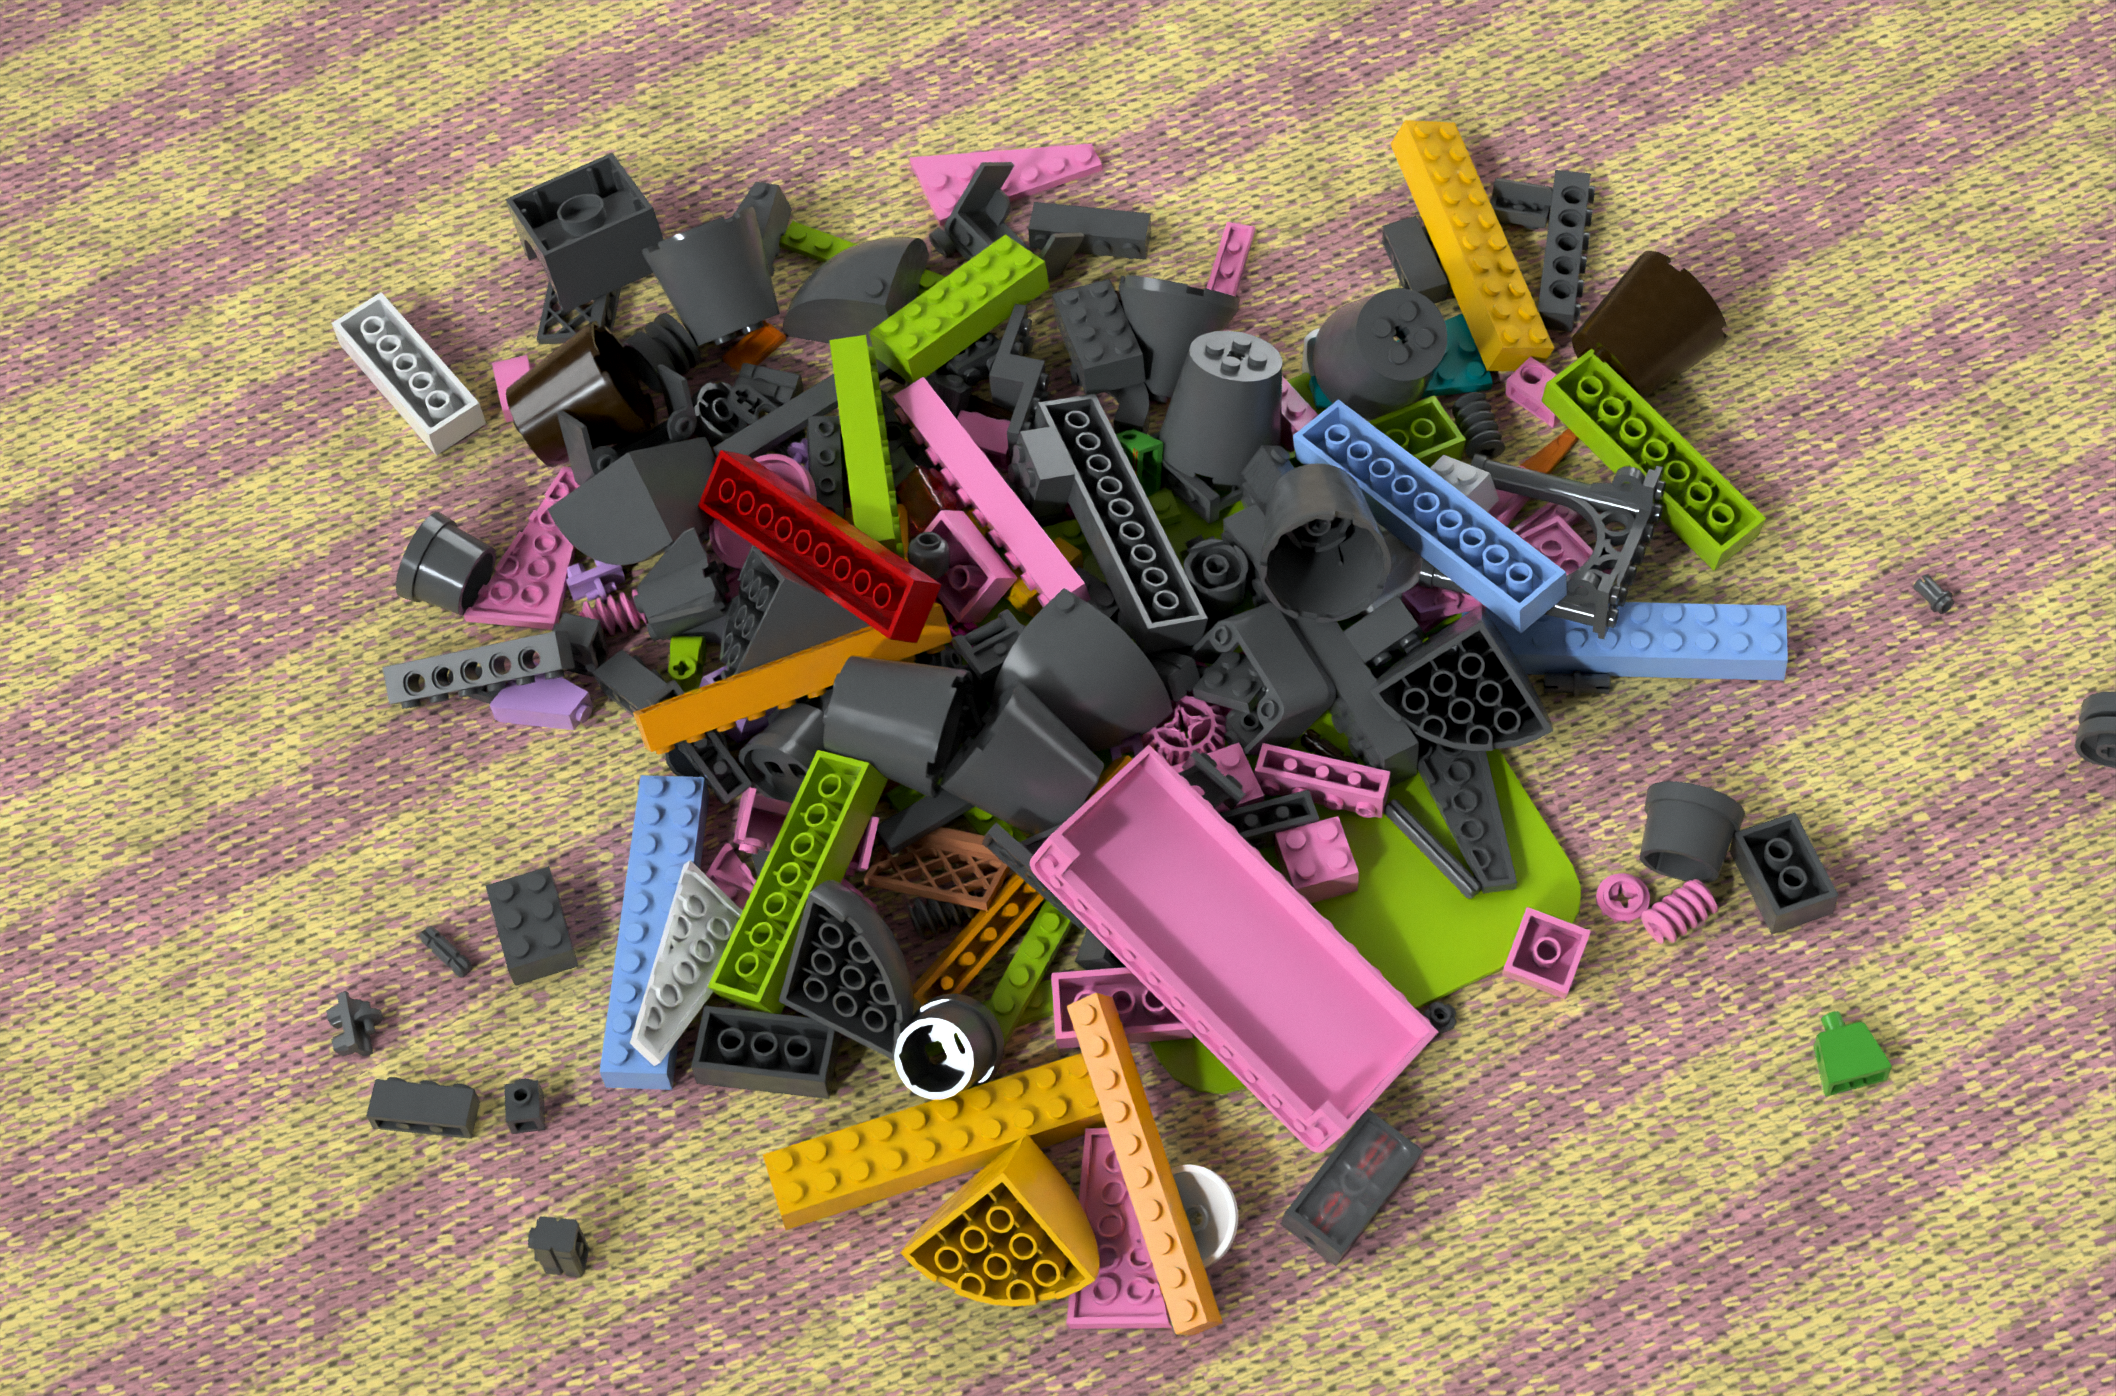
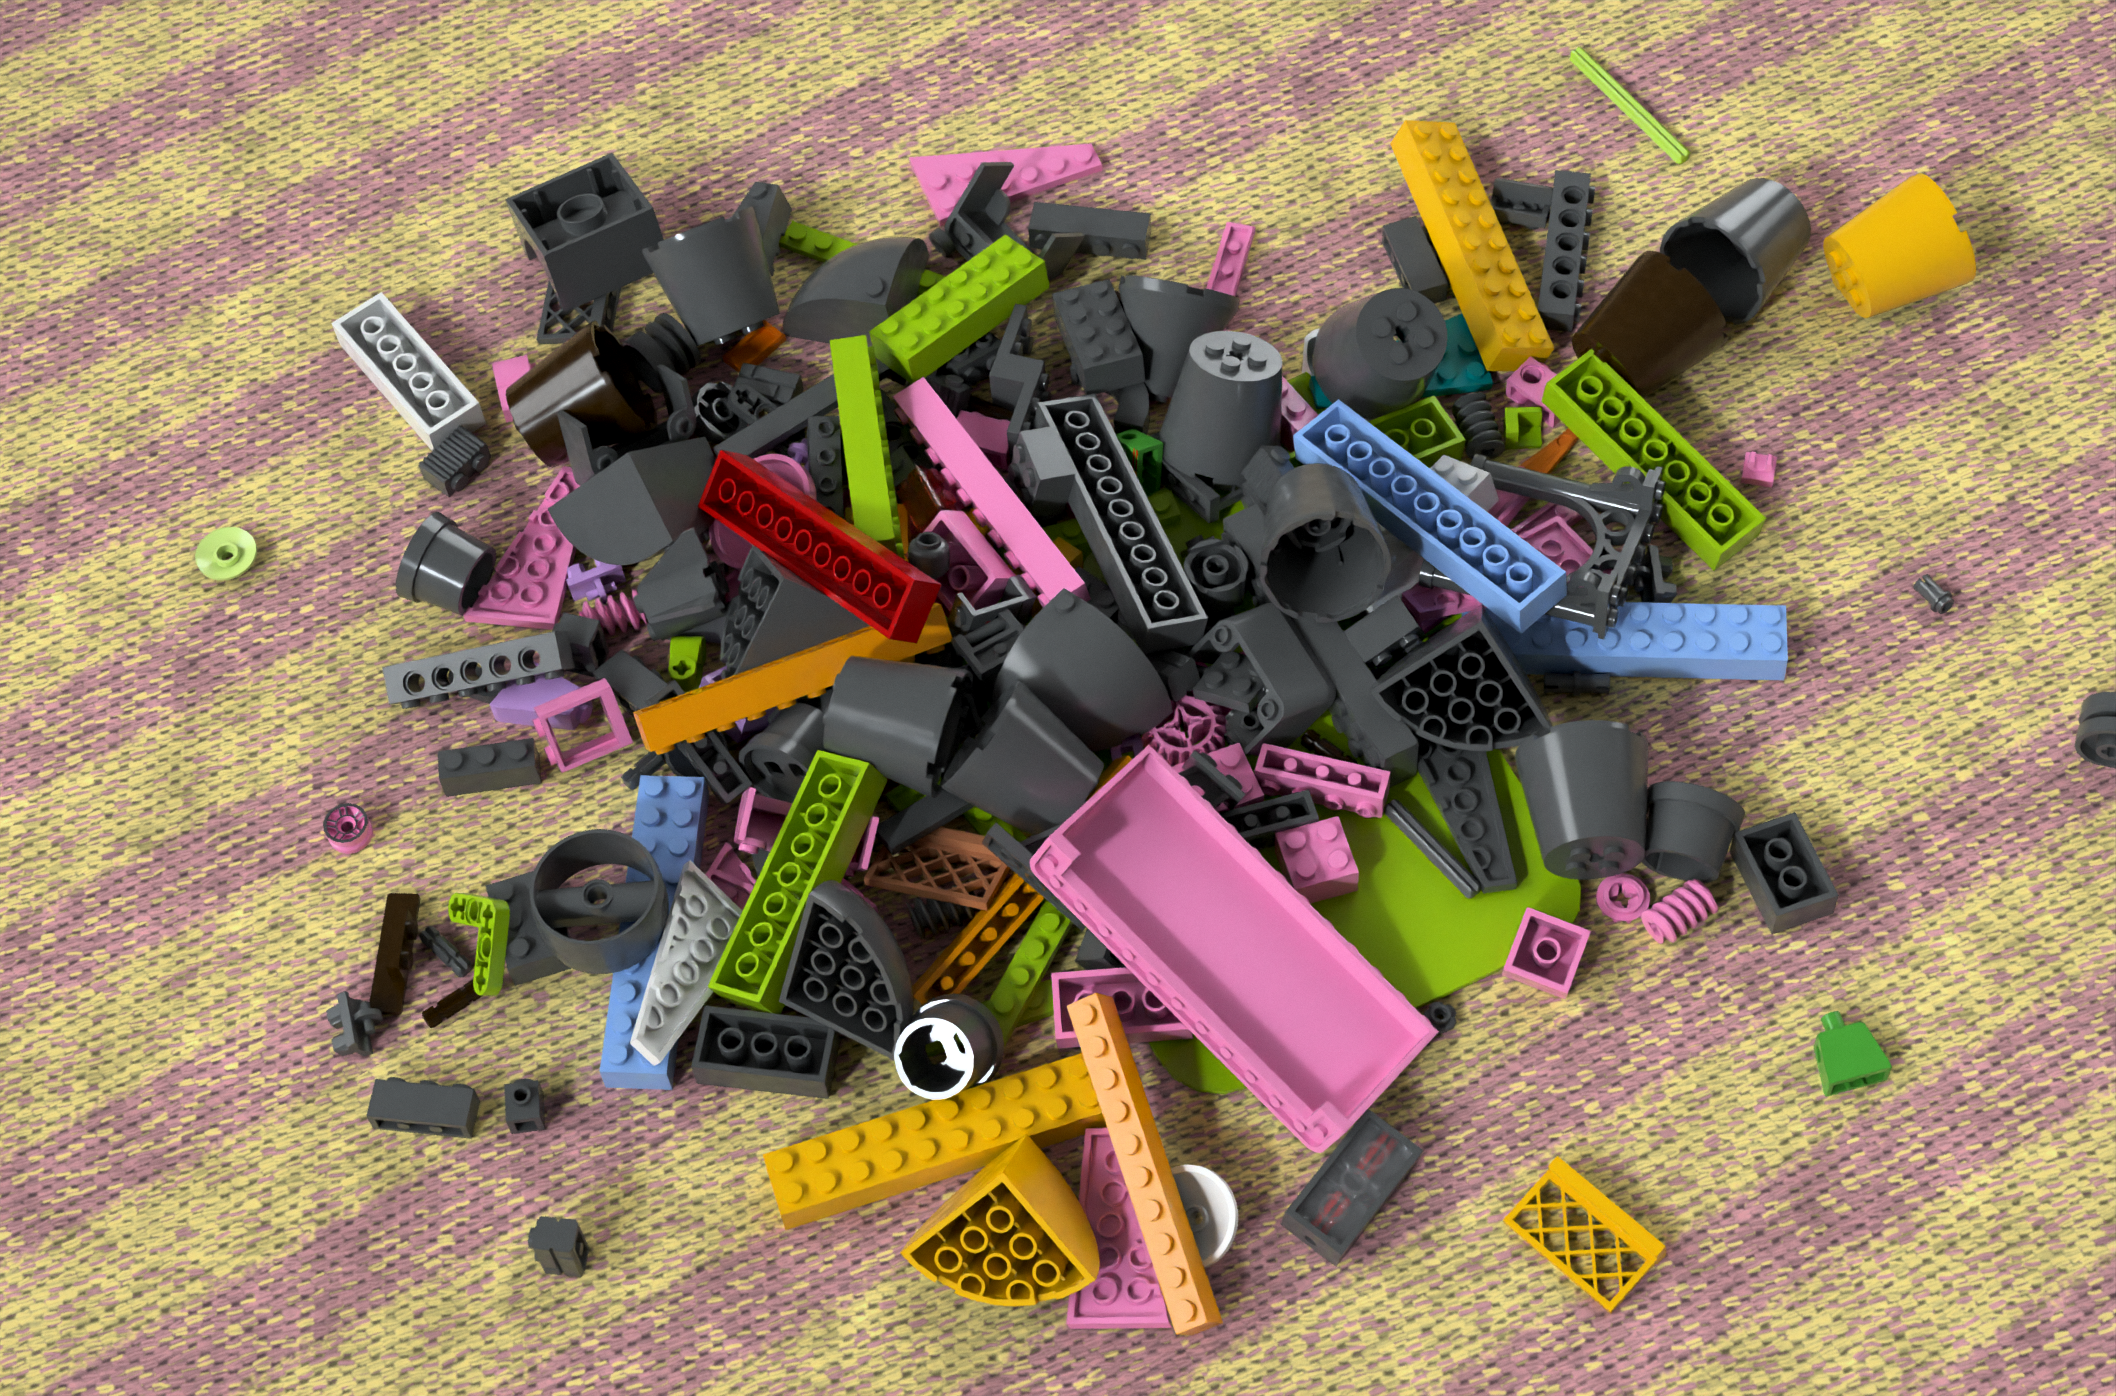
(221, 544): none -> yellowish green dish
(339, 821): none -> bright pink wheel
(395, 953): none -> dark brown bracket
(450, 1005): none -> dark brown axle
(455, 461): none -> dark grey brick
(489, 767): none -> dark grey brick
(493, 922): none -> lime beam
(574, 906): none -> dark grey cylinder
(590, 750): none -> bright pink window
(645, 766): none -> dark grey axle
(1016, 598): none -> dark grey panel
(1522, 427): none -> lime panel
(1587, 797): none -> dark grey cone
(1606, 1213): none -> yellow fence
(1630, 105): none -> lime axle
(1650, 577): none -> dark grey hips
(1741, 245): none -> dark grey cone
(1759, 469): none -> bright pink tile
(1900, 249): none -> yellow cone

